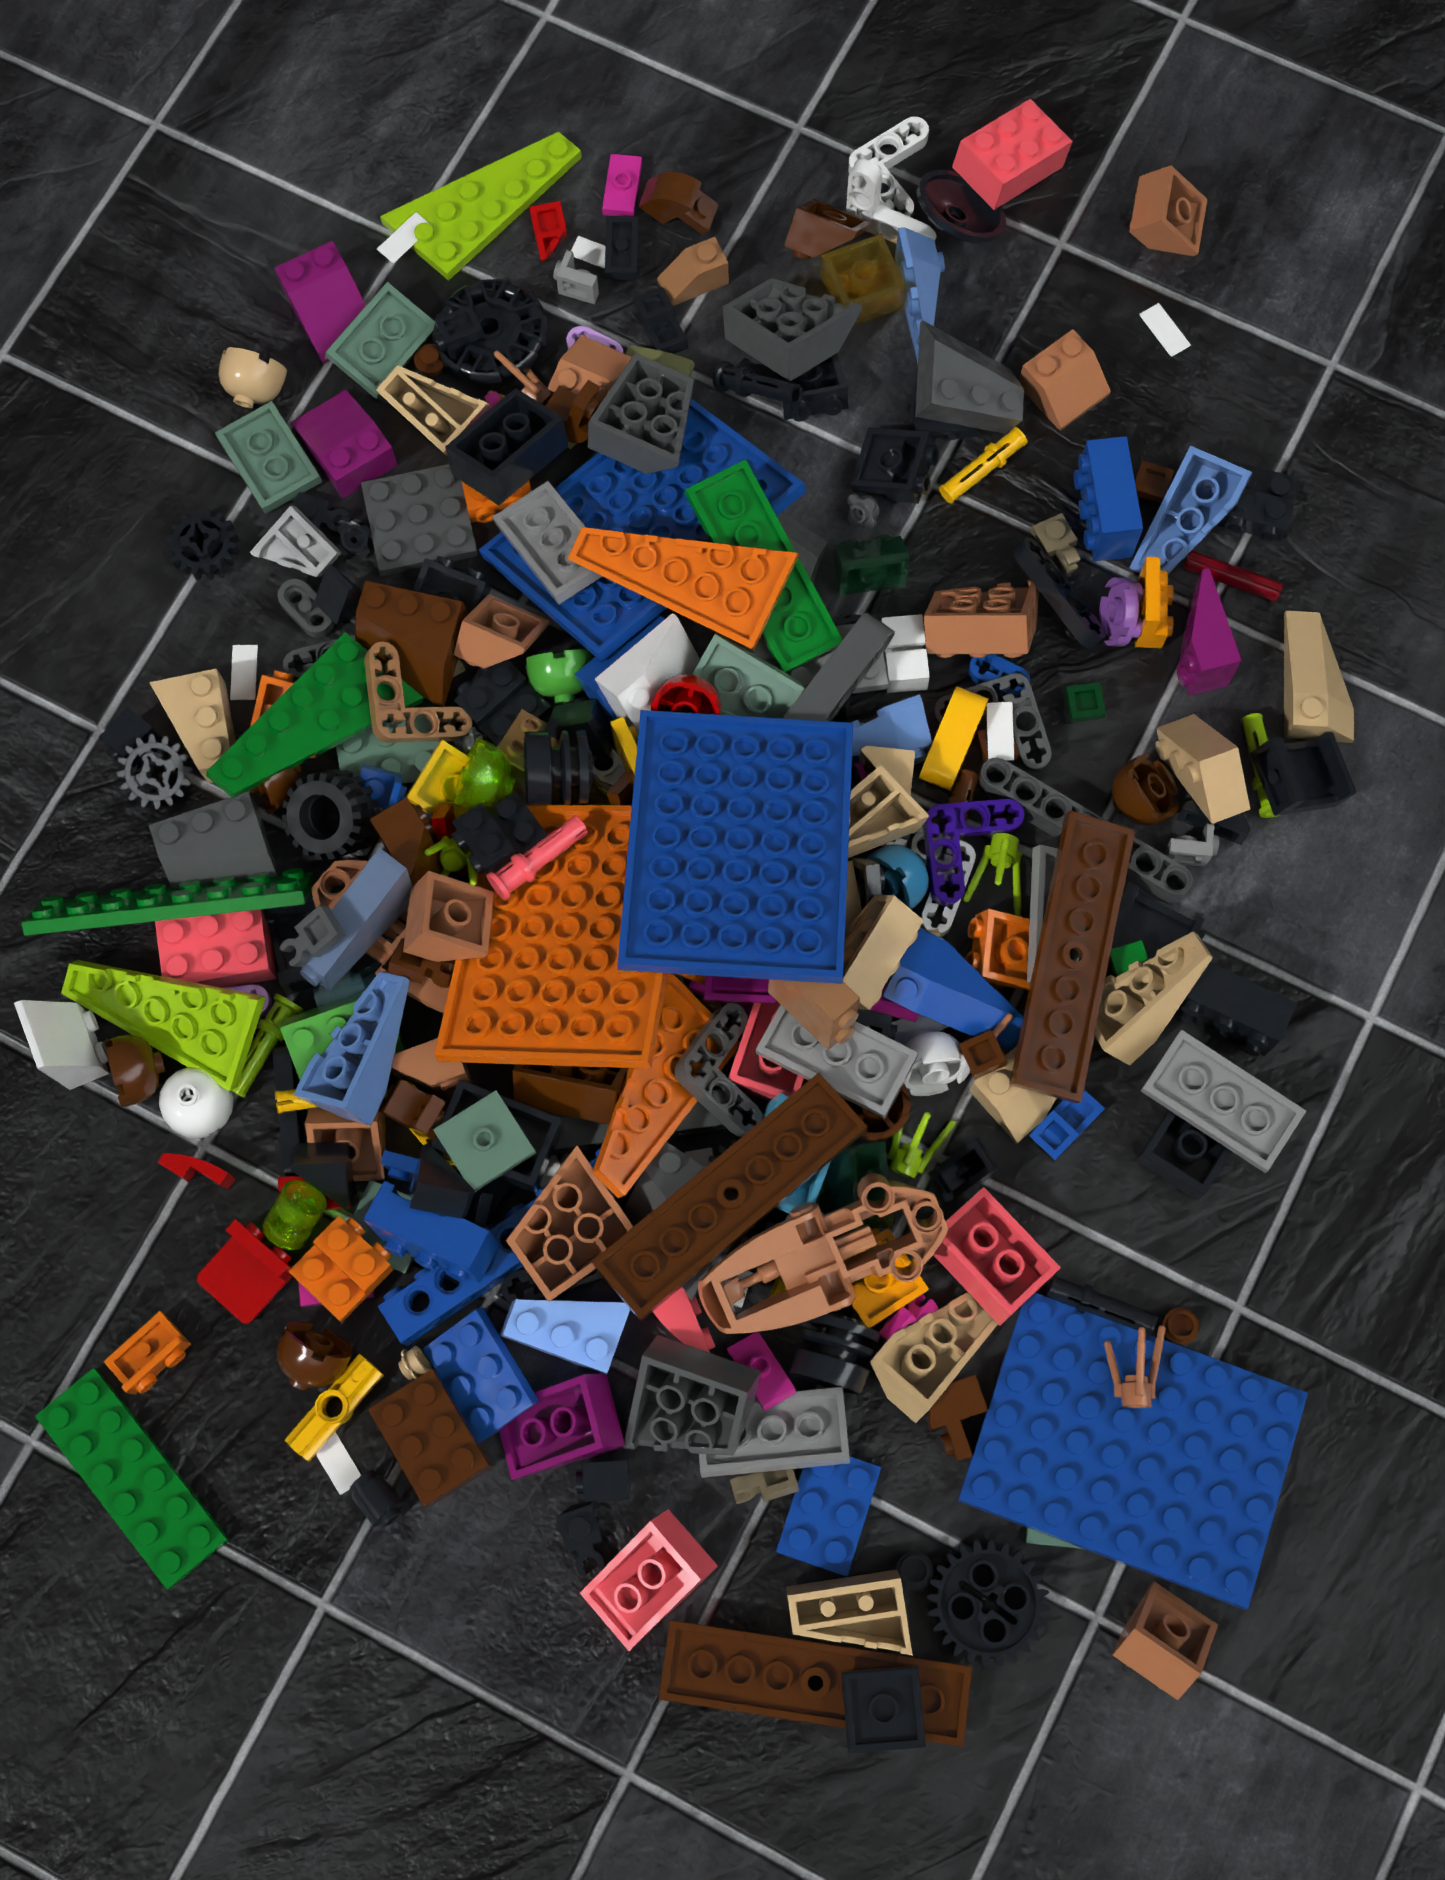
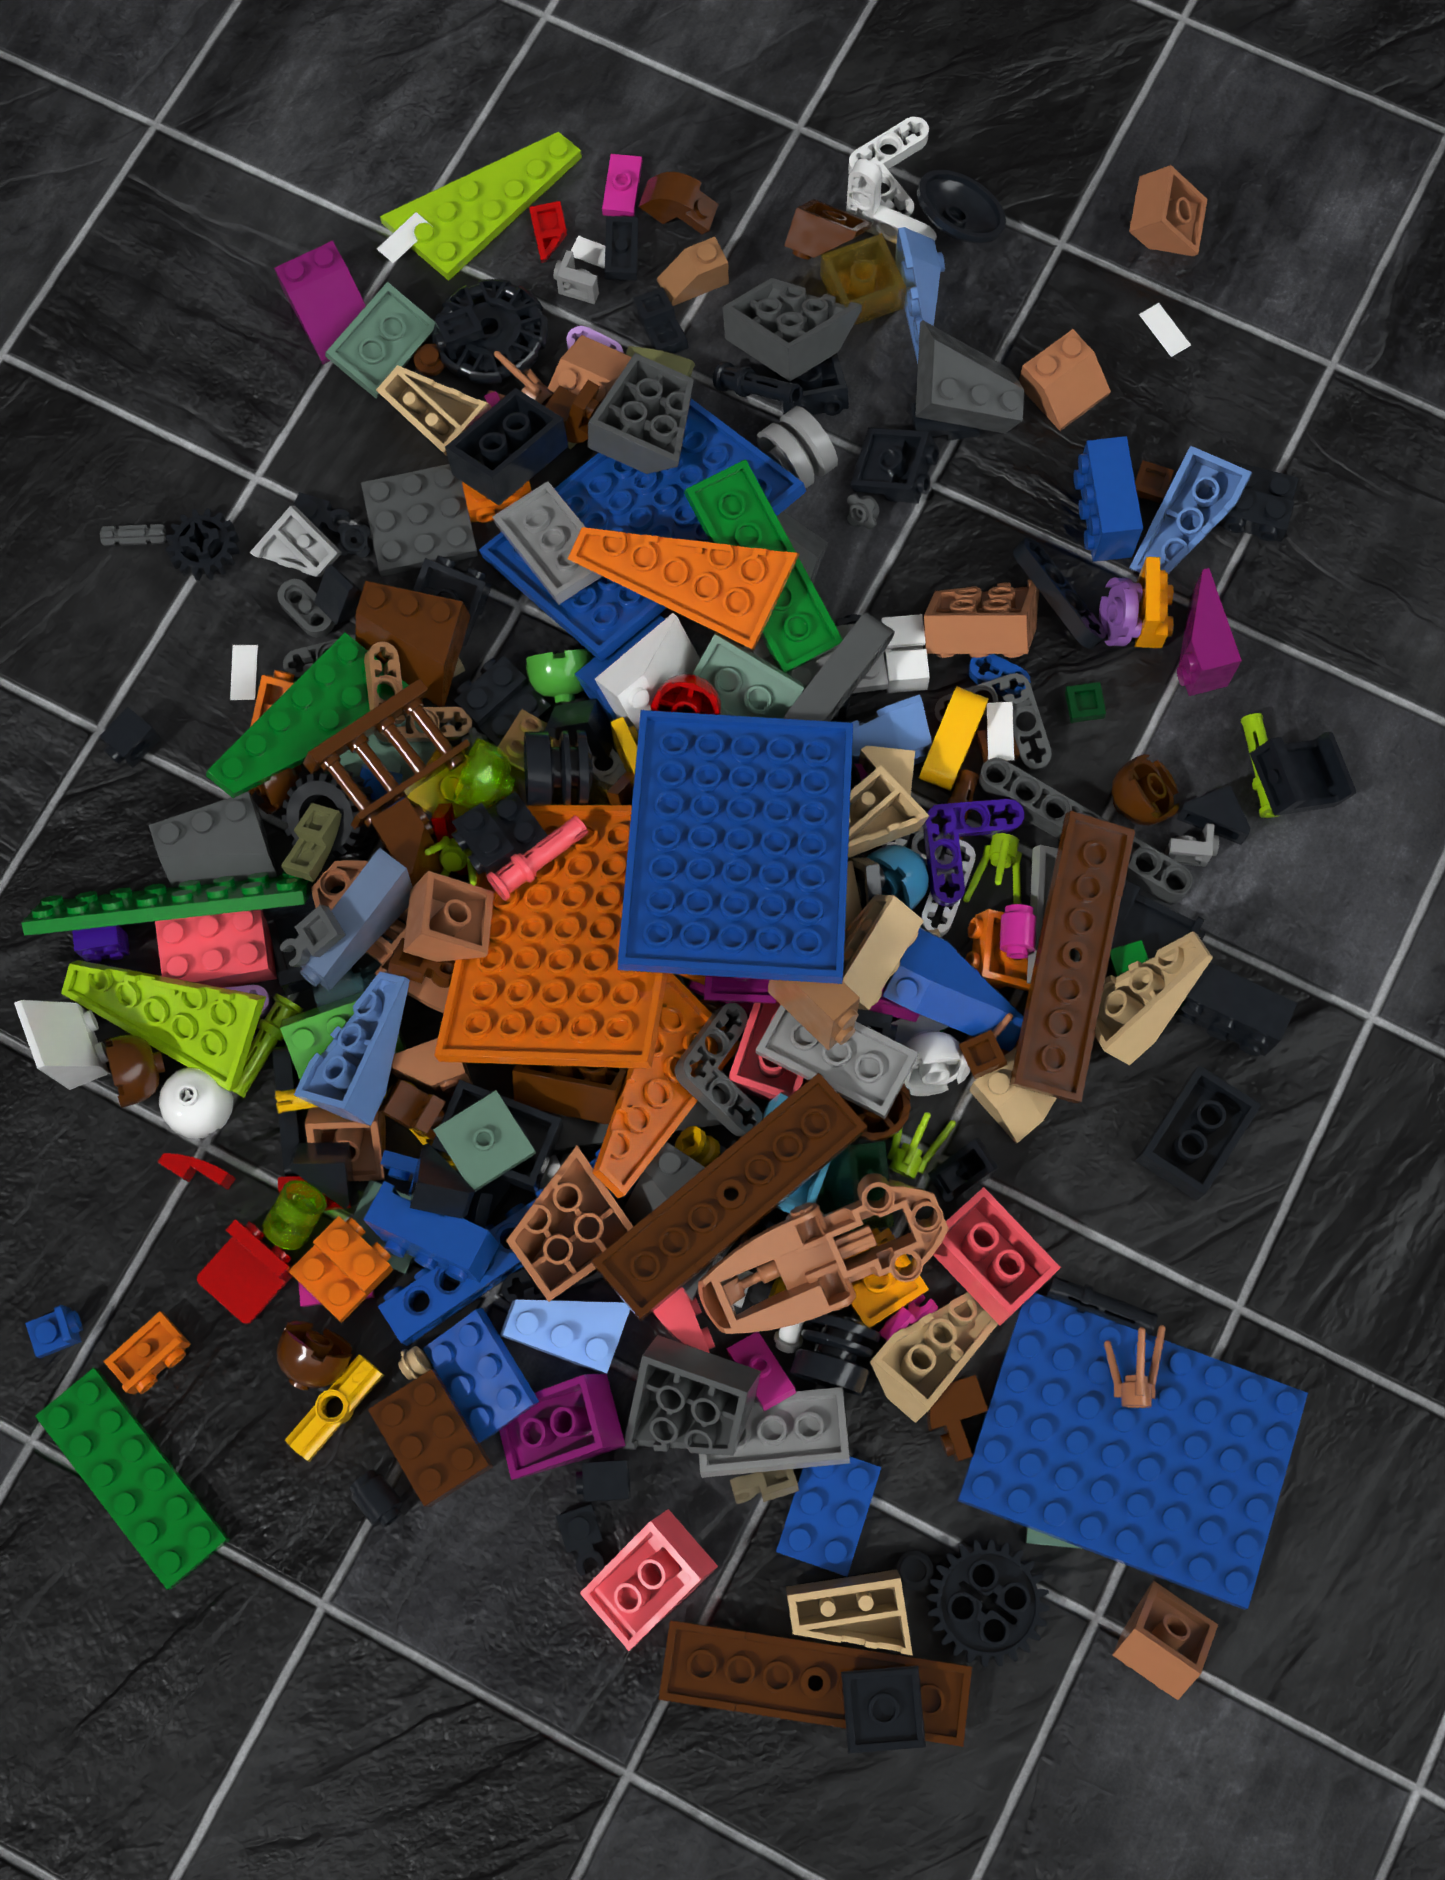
(54, 1331): none -> blue bracket
(101, 943): none -> dark purple piece
(133, 535): none -> dark grey axle
(139, 778): black gear -> none
(199, 713): tan wedge -> none
(249, 377): tan cylinder -> none
(268, 457): sand green plate -> none
(316, 837): none -> olive slope
(338, 1464): white sticker -> none
(345, 443): magenta slope -> none
(383, 720): none -> reddish brown fence
(497, 632): nougat slope -> none
(698, 1145): none -> yellow wheel
(789, 1338): none -> white pin
(799, 445): none -> light grey wheel
(870, 564): clear green slope -> none
(1011, 154): coral brick -> none
(1011, 442): yellow pin -> none
(1018, 931): none -> dark pink brick
(1059, 540): dark tan plate -> none
(1066, 1124): blue slope -> none
(1181, 1326): reddish brown plate -> none
(1205, 766): tan wedge -> none
(1223, 1101): light grey plate -> none
(1234, 576): dark red axle -> none
(1313, 683): tan wedge -> none

